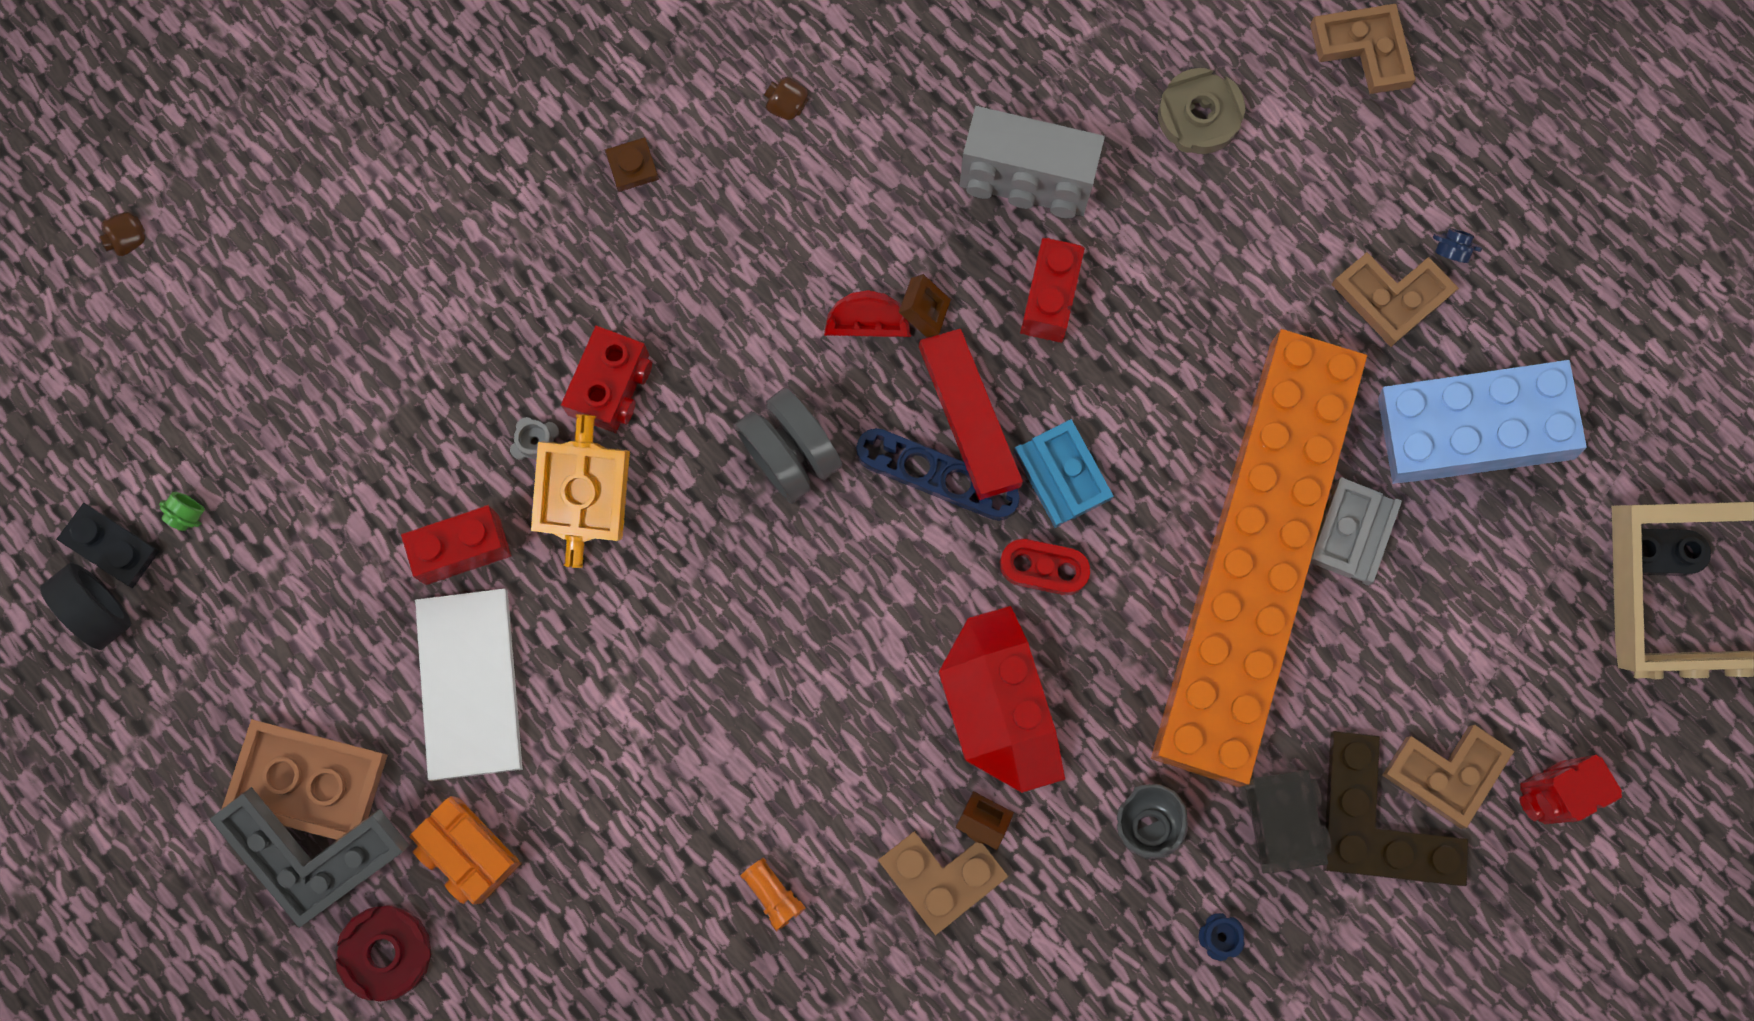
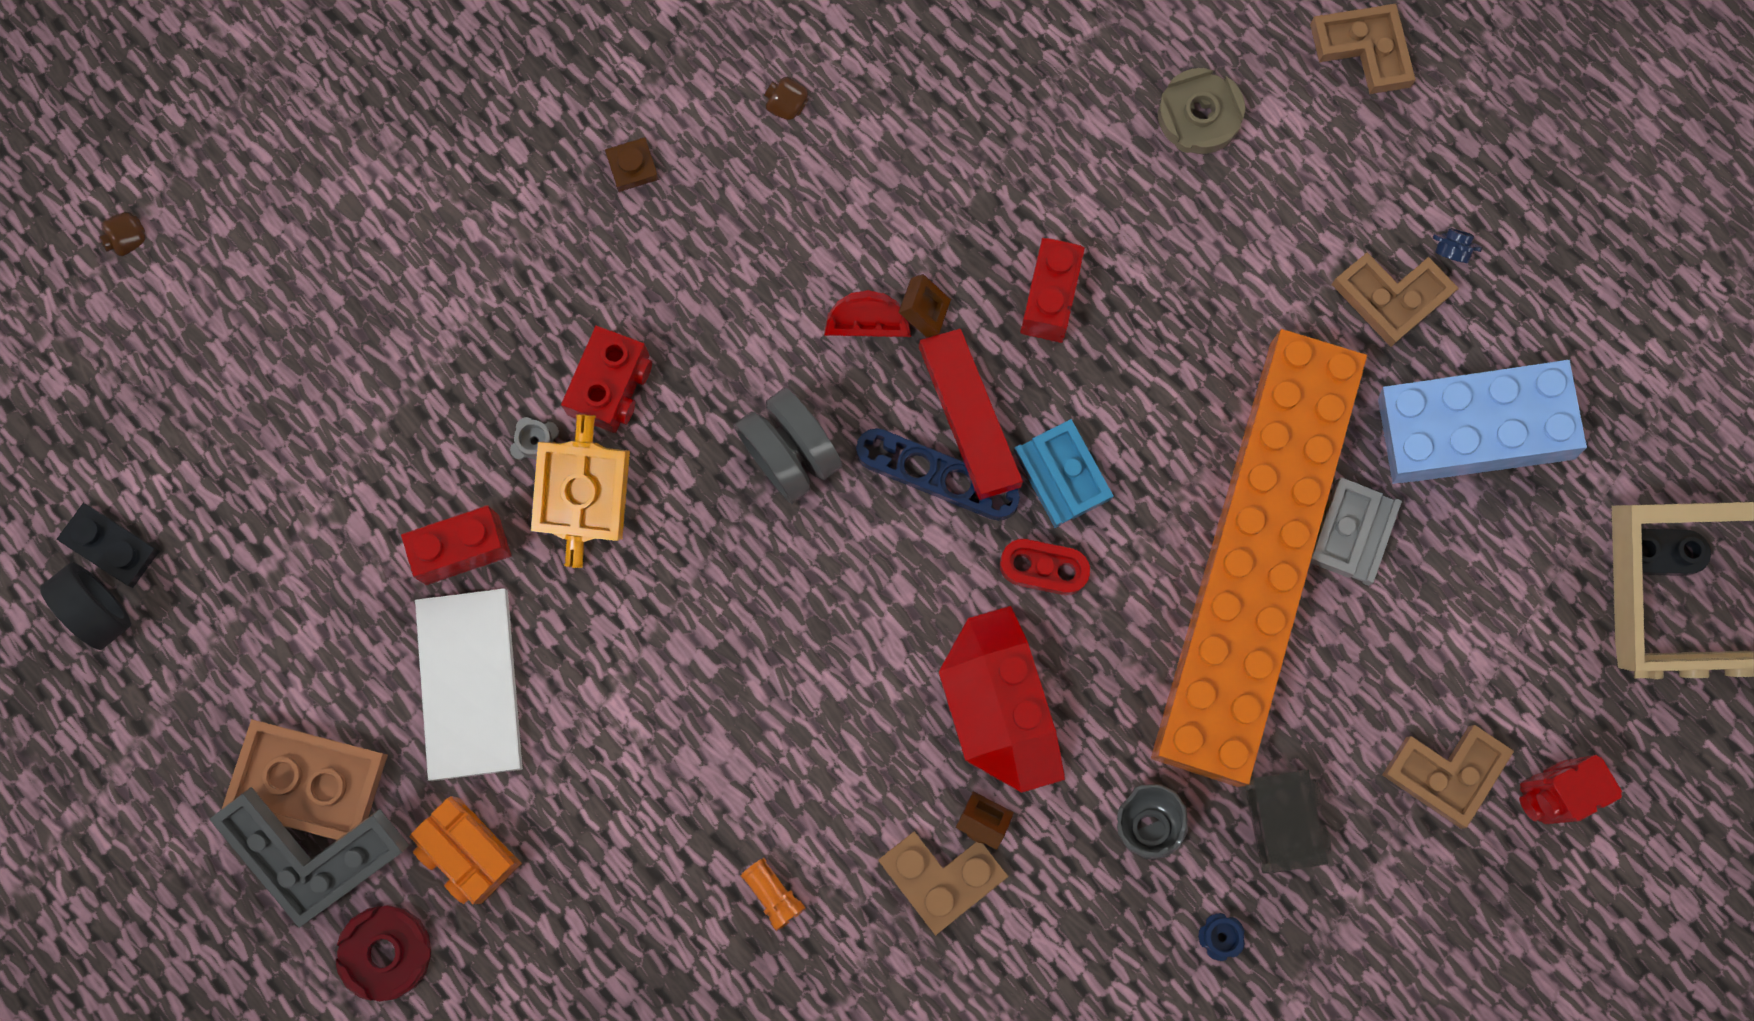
(181, 511): bright green plate -> none
(1030, 162): light grey brick -> none
(1352, 824): dark brown plate -> none

